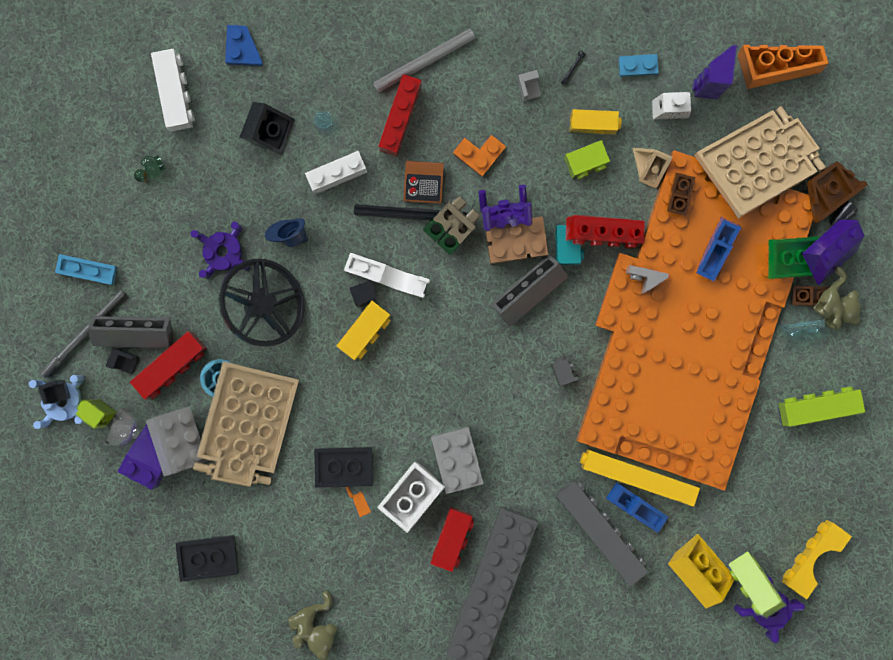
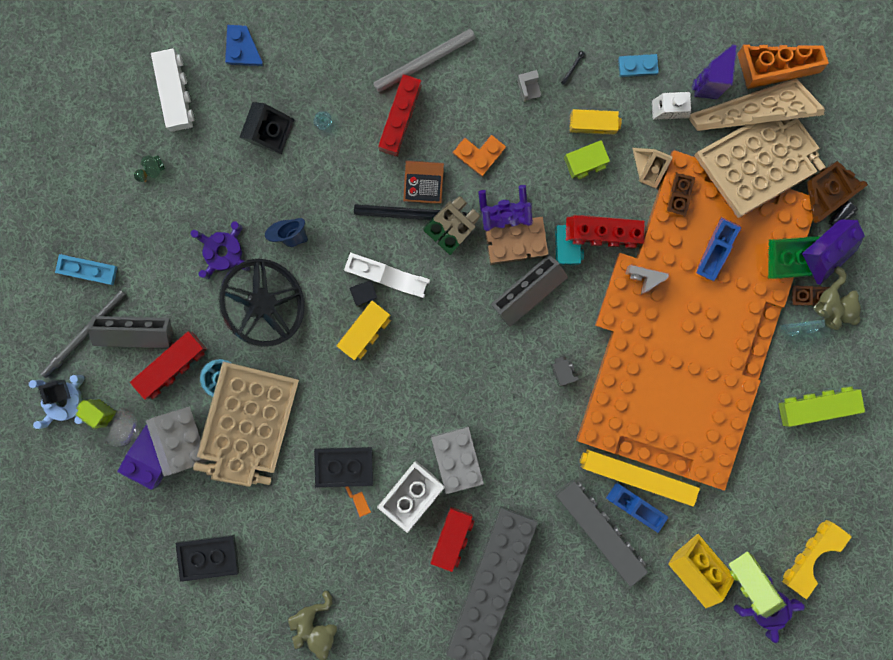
(122, 360): black panel -> none
(336, 172): white brick -> none
(771, 104): none -> tan wing

